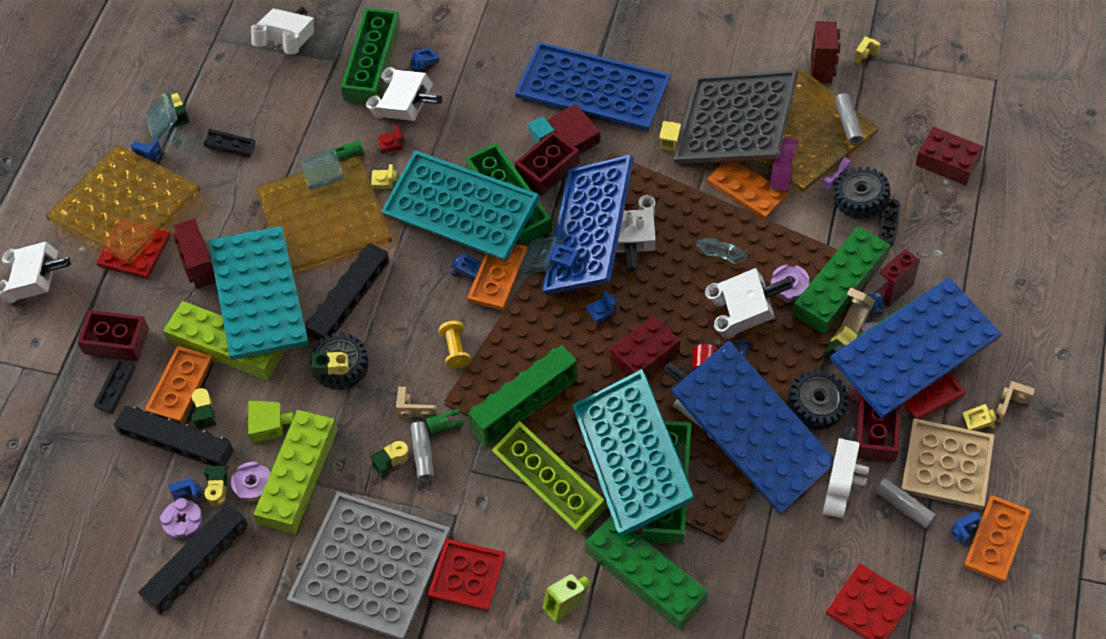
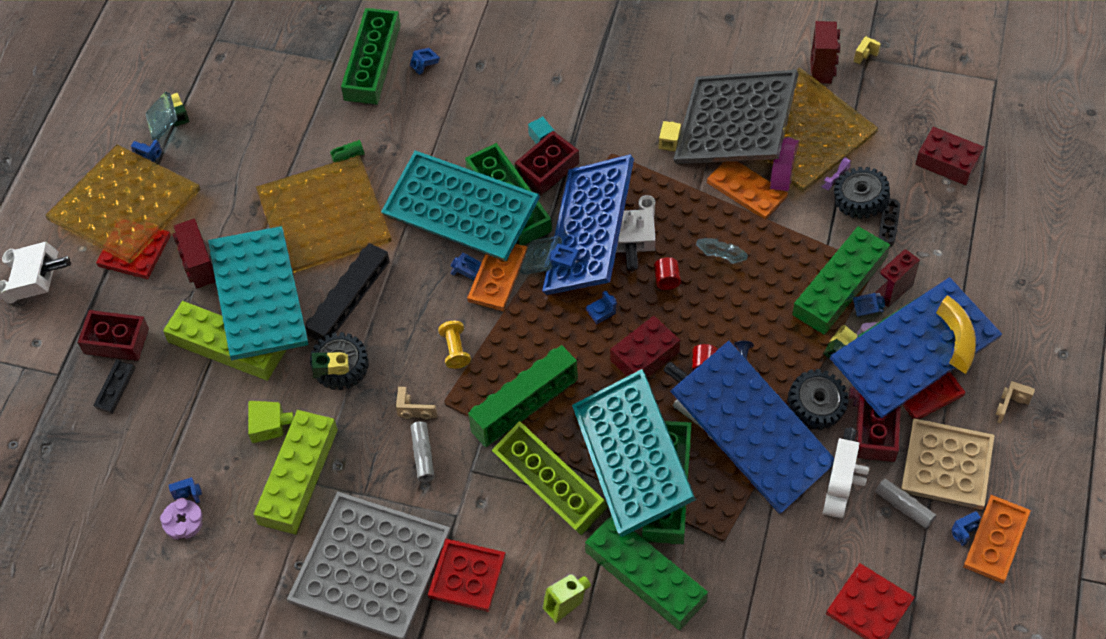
(173, 436): black brick -> none
(178, 382): orange plate -> none
(193, 559): black brick -> none
(205, 413): dark green leg -> none
(217, 484): leg -> none
(229, 143): black hinge -> none
(242, 477): lavender plate -> none
(283, 29): white piece -> none
(322, 168): clear light blue tile -> none
(384, 178): light yellow bracket -> none
(389, 457): leg -> none
(391, 141): red bracket -> none
(404, 95): white piece -> none
(440, 422): green hinge -> none
(576, 128): dark red panel -> none
(594, 83): blue plate -> none
(667, 273): none -> red piece
(746, 301): white piece -> none
(796, 274): lavender plate -> none
(848, 118): light grey axle -> none
(858, 311): tan bracket -> none
(963, 330): none -> yellow brick
(980, 418): light yellow bracket -> none

